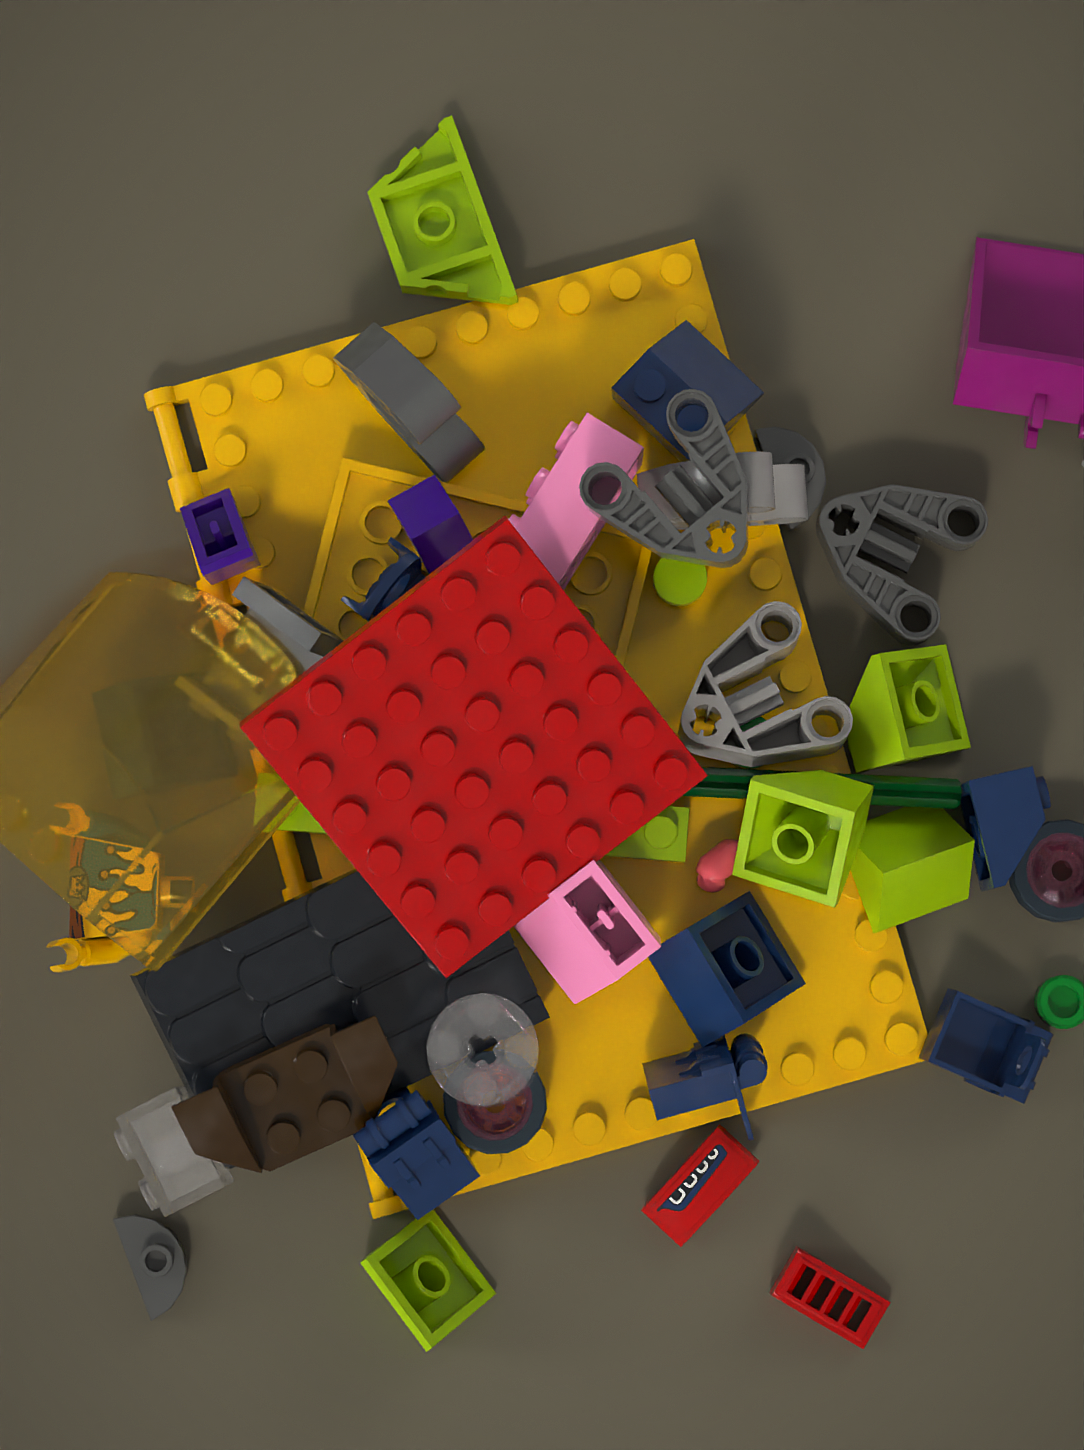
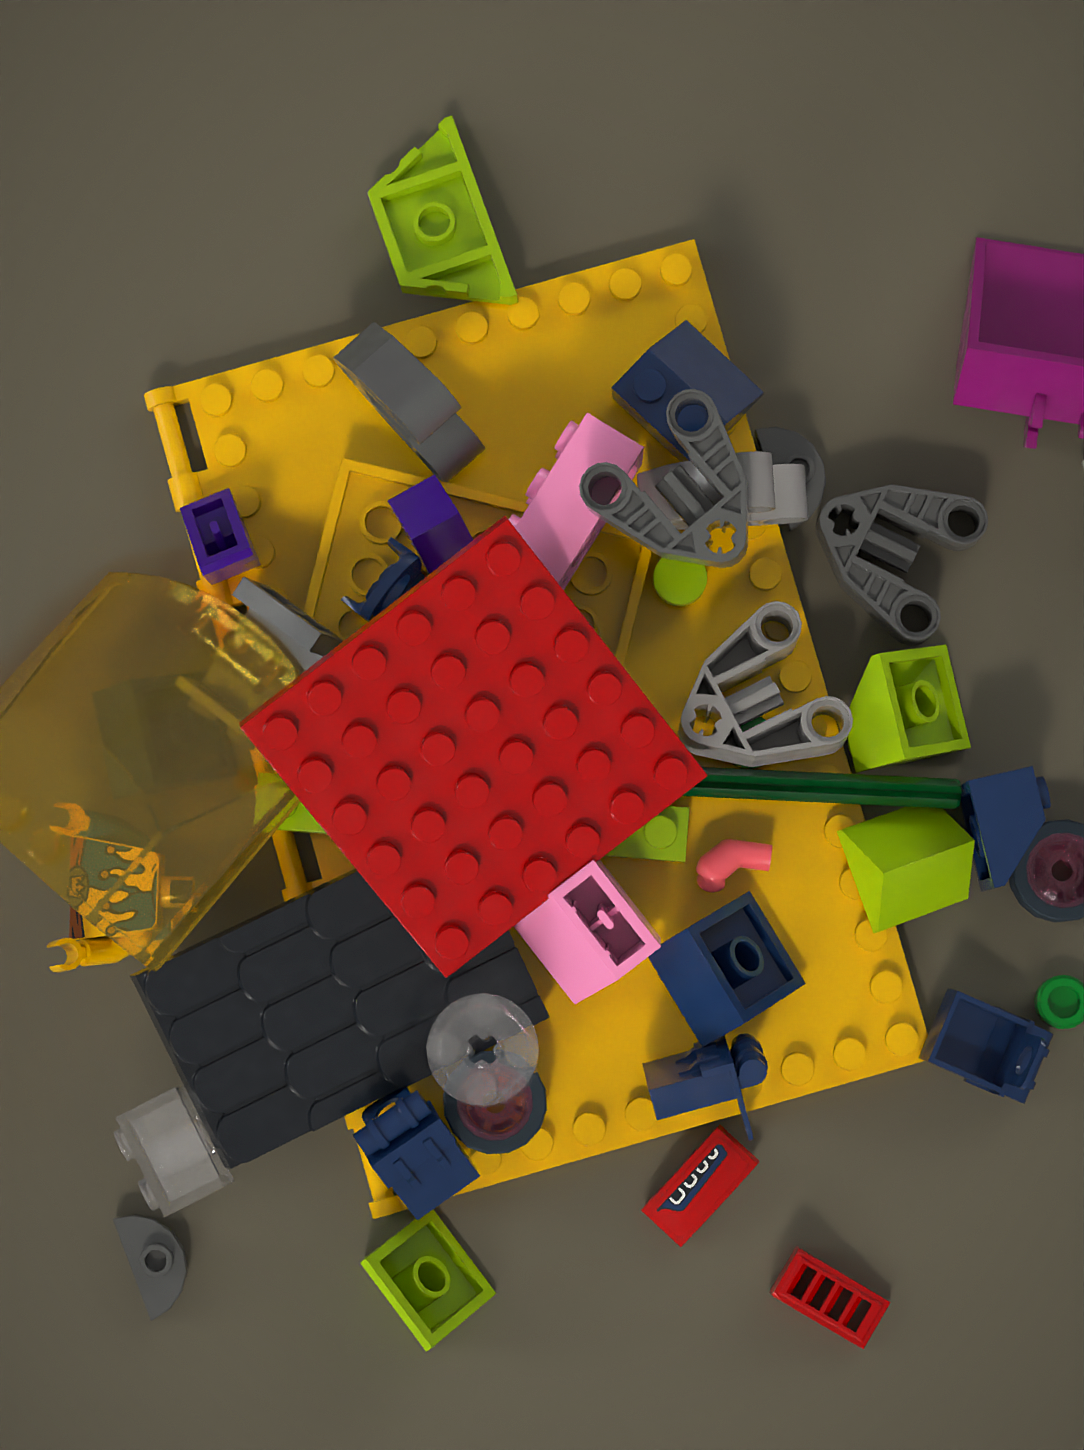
(291, 1098): dark brown piece -> none
(802, 832): lime slope -> none

